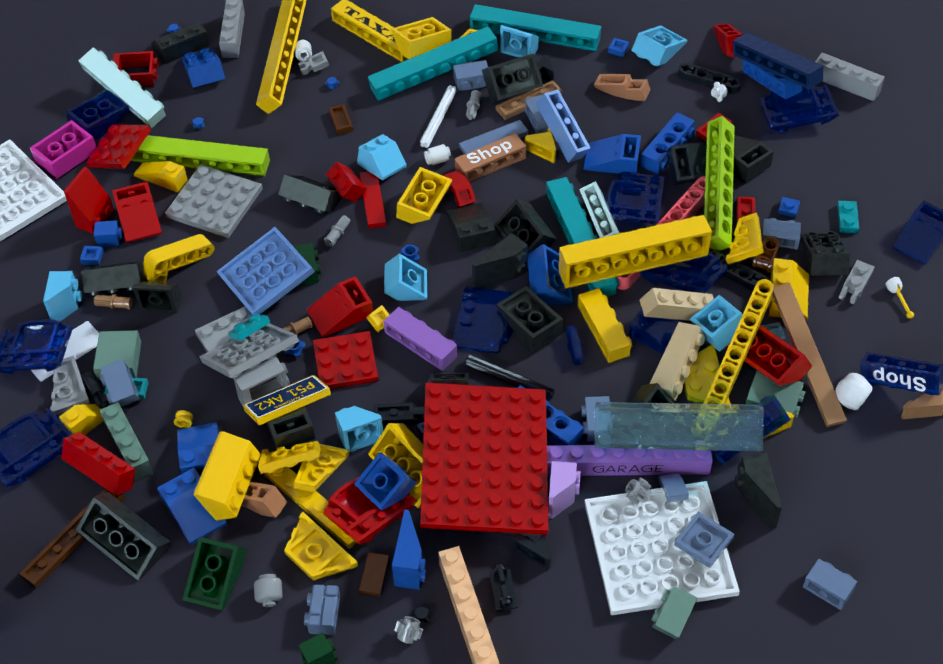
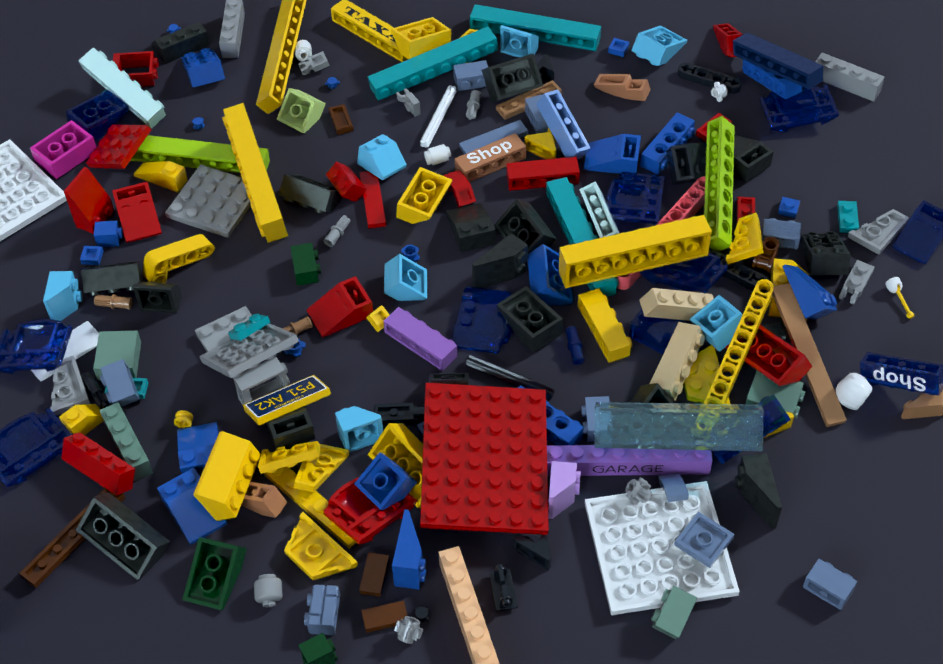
(254, 173): none -> yellow brick
(265, 271): medium blue plate -> none
(300, 110): none -> yellowish green slope
(346, 360): red plate -> none
(383, 616): none -> reddish brown tile
(411, 102): none -> light grey plate
(538, 172): none -> red brick
(811, 297): none -> blue slope
(879, 232): none -> light grey wing

